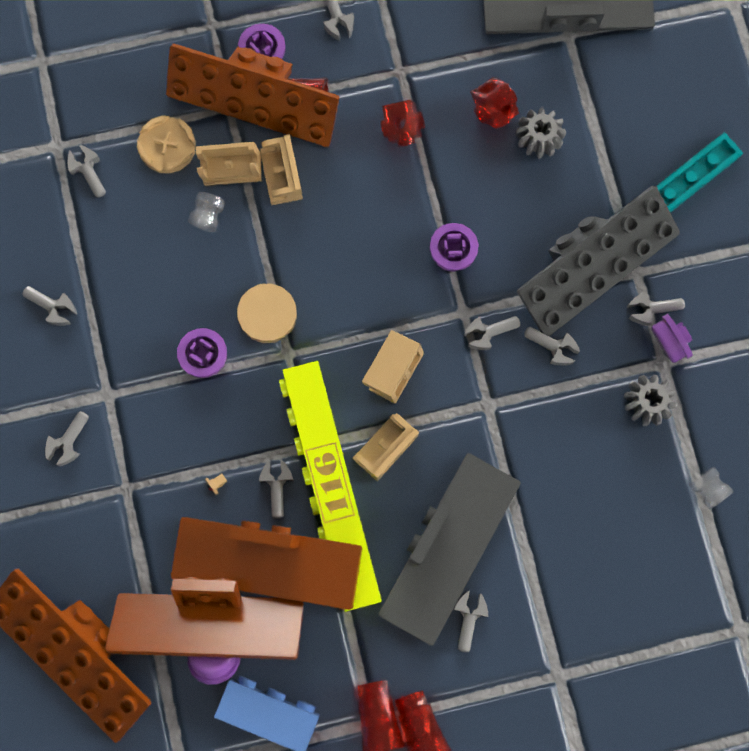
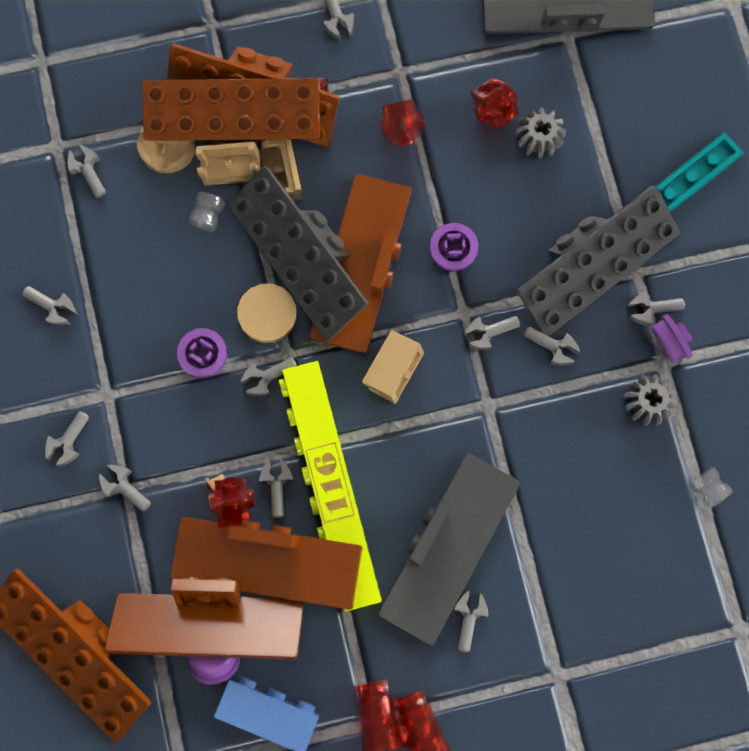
(124, 487): none -> light grey bar
(231, 110): none -> dark orange bracket
(231, 501): none -> clear red brick
(263, 40): medium lavender piece -> none
(265, 376): none -> light grey bar
(300, 252): none -> dark grey bracket
(371, 238): none -> dark orange bracket
(386, 446): tan hinge -> none

